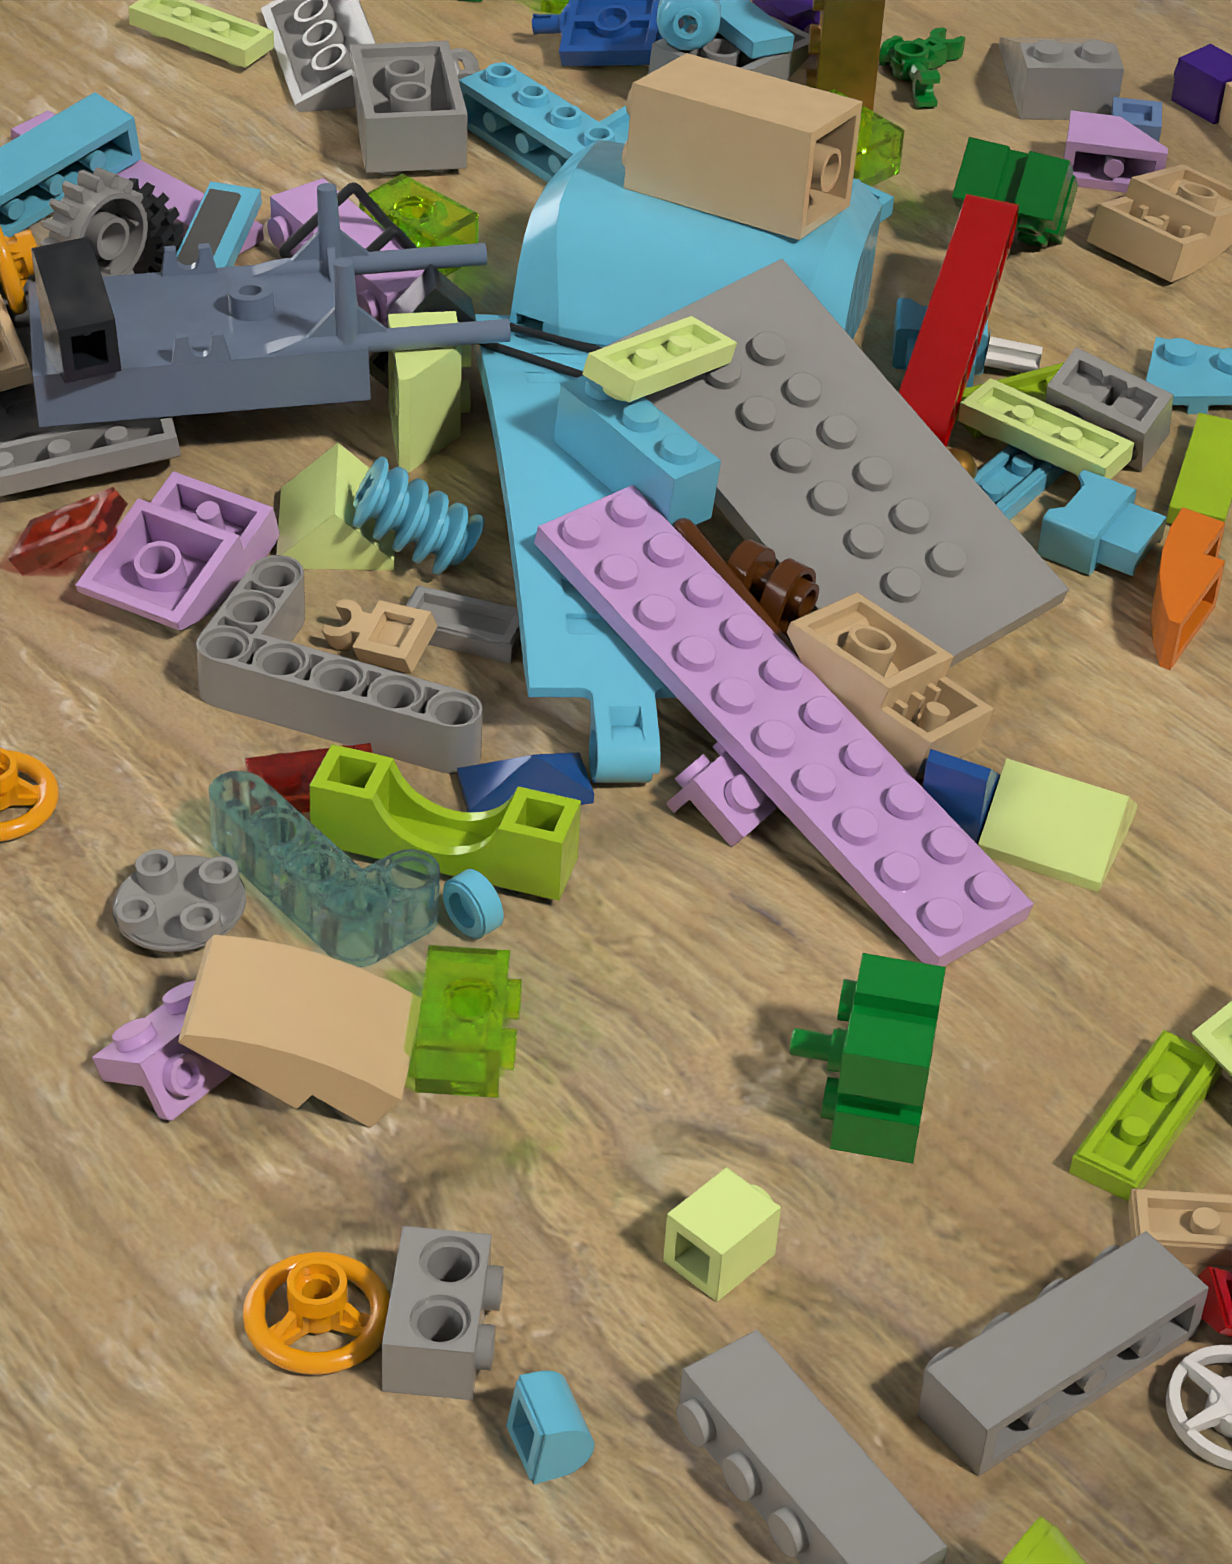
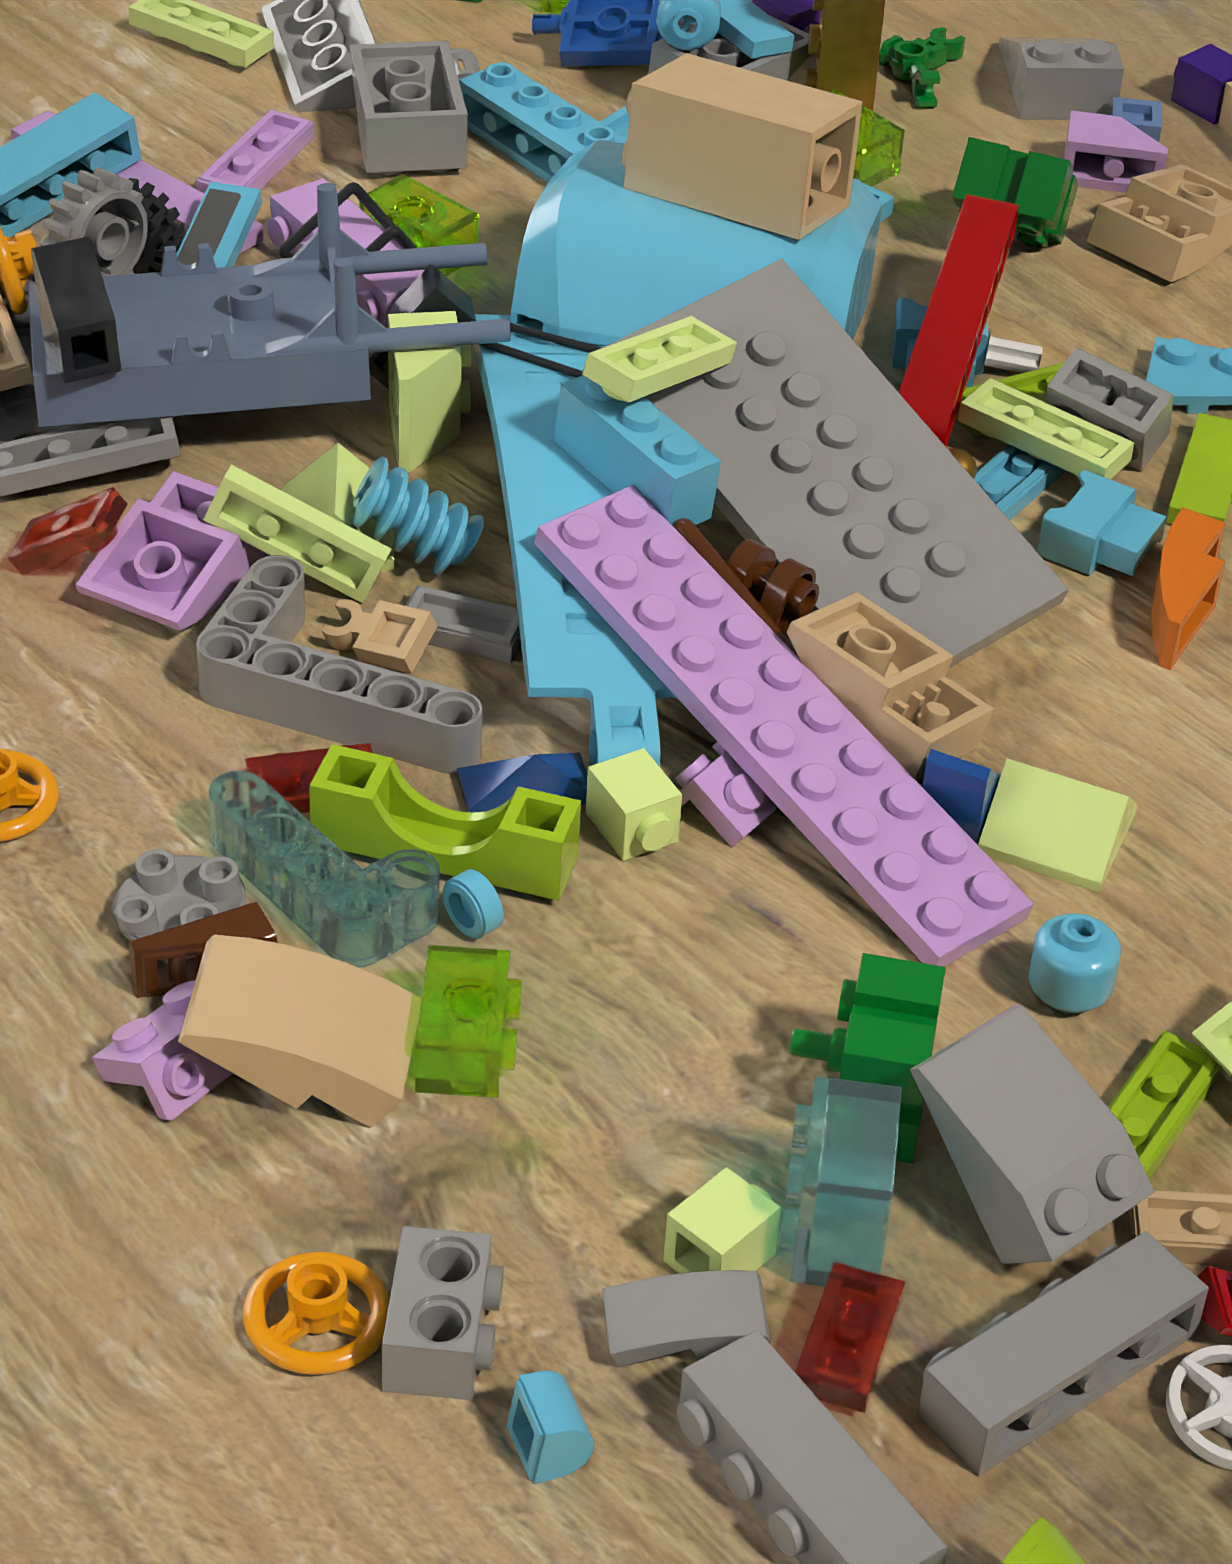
(190, 940): none -> reddish brown slope
(260, 152): none -> lavender tile
(297, 530): none -> yellowish green plate
(633, 804): none -> yellowish green brick
(683, 1313): none -> light grey slope
(841, 1178): none -> clear light blue brick
(850, 1335): none -> clear red plate
(1029, 1139): none -> light grey slope
(1074, 963): none -> medium azure head

